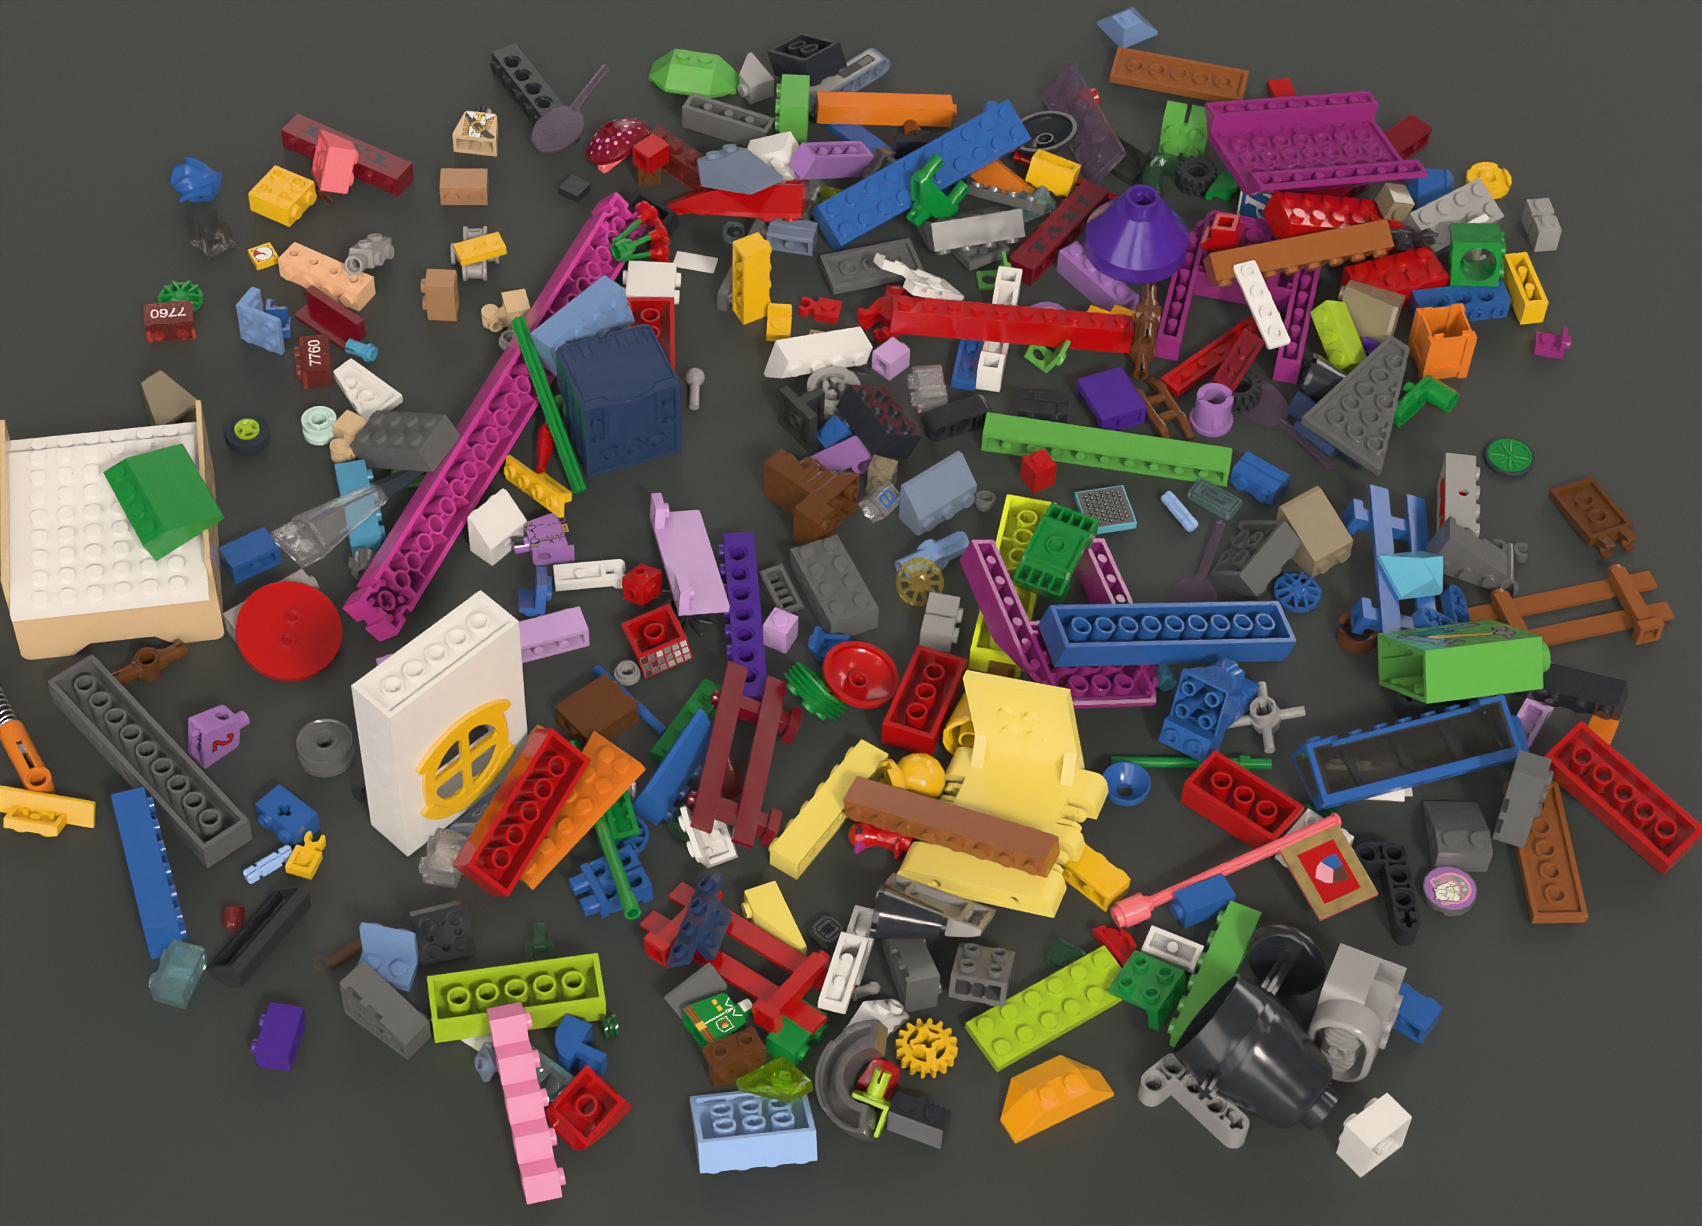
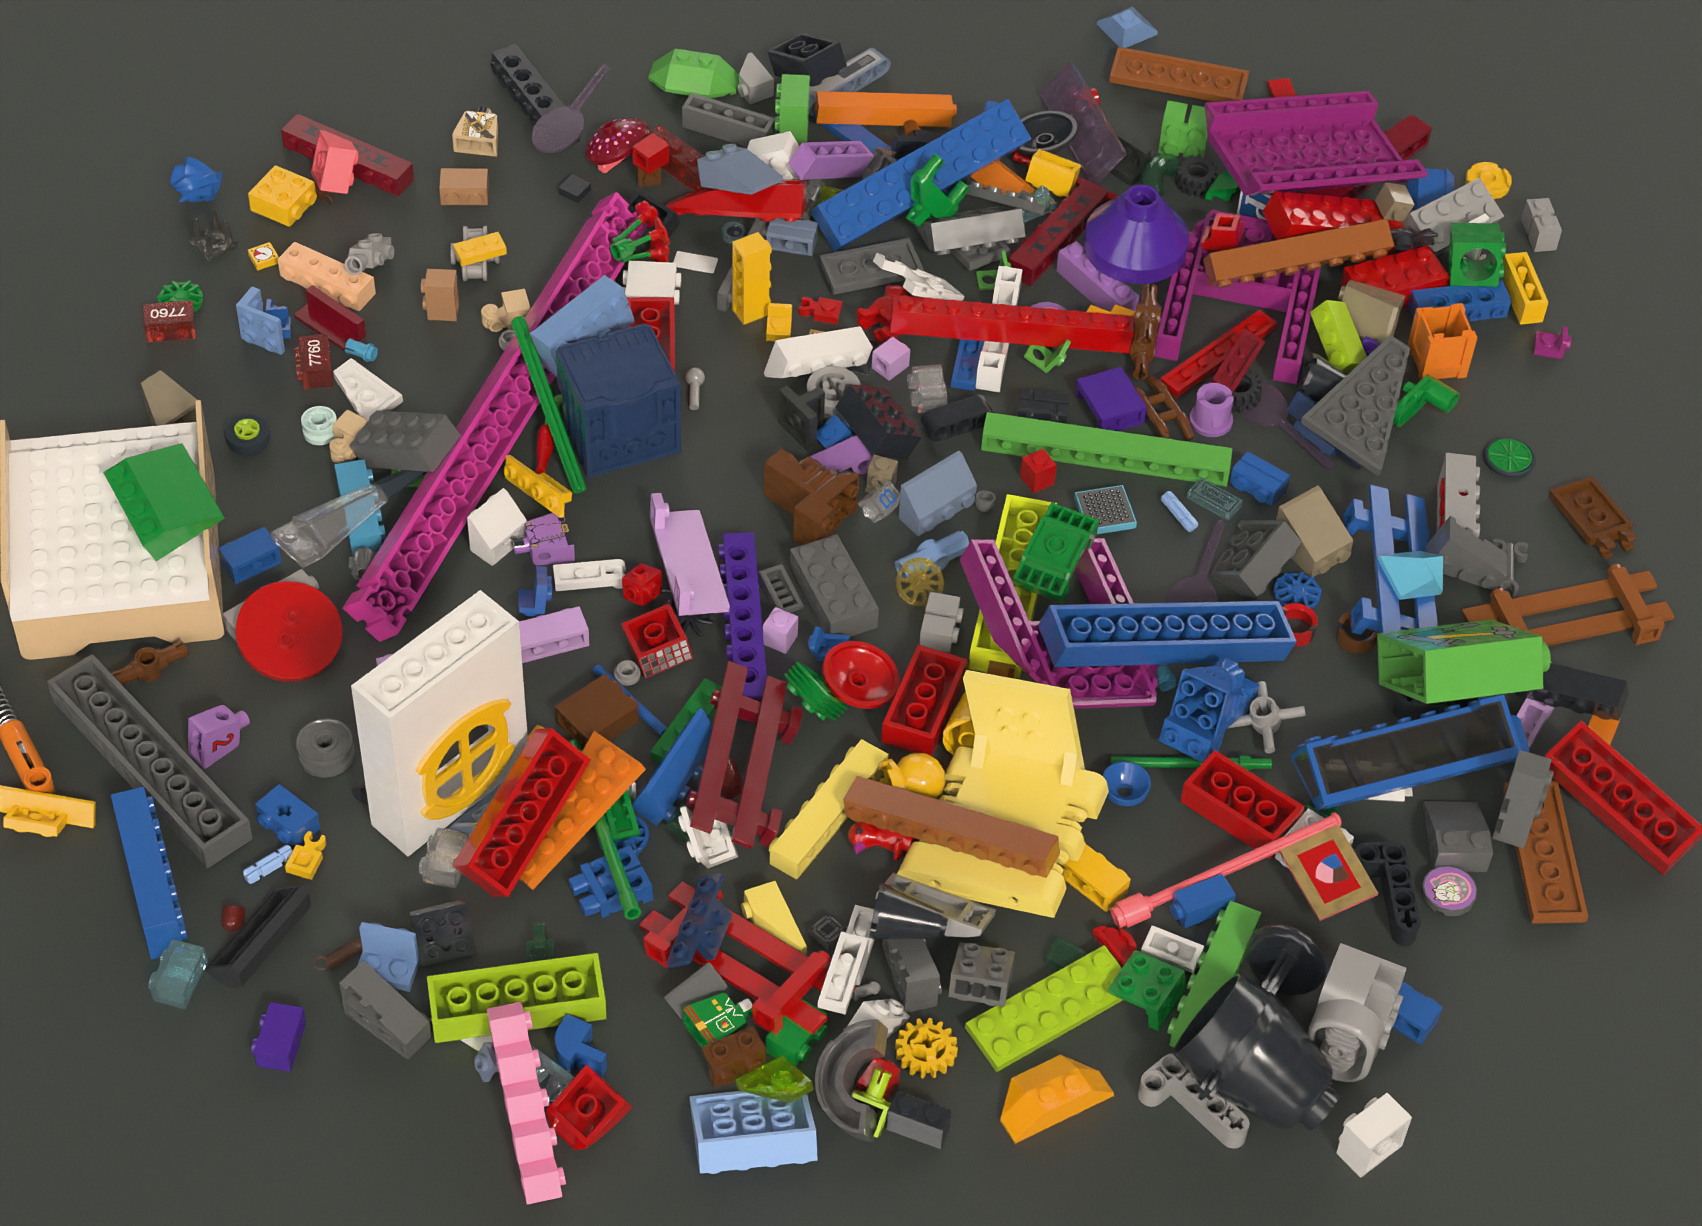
(609, 1026): dark green bush -> none
(1261, 304): white bracket -> none
(1307, 615): none -> red piece
(1453, 607): blue beam -> none

